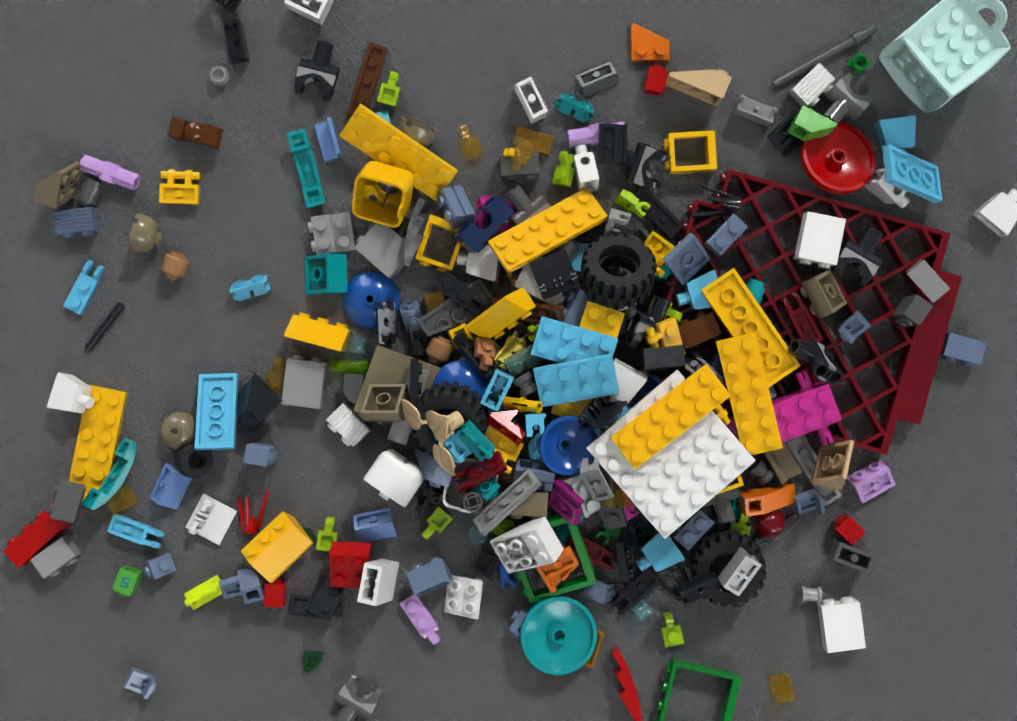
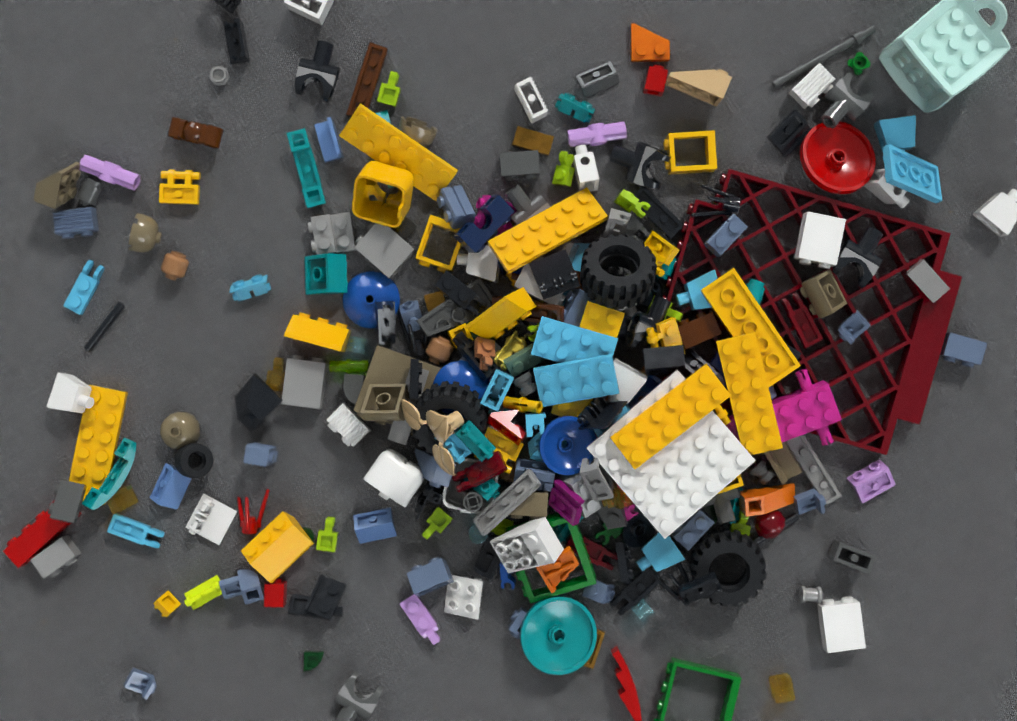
(127, 581): bright green brick -> none
(159, 567): sand blue bracket -> none
(166, 604): none -> yellow tile
(216, 411): medium azure plate -> none
(347, 563): red brick -> none
(378, 582): white brick -> none
(410, 238): black slope -> none
(470, 146): clear yellow plate -> none
(521, 152): clear yellow piece -> none
(612, 144): black plate -> none
(671, 632): lime plate -> none
(686, 258): sand blue plate -> none
(739, 572): light grey hinge -> none
(755, 111): light grey hinge -> none
(810, 125): bright green slope -> none
(817, 358): black connector -> none
(833, 465): tan slope -> none
(847, 529): red brick -> none
(911, 311): dark grey brick -> none

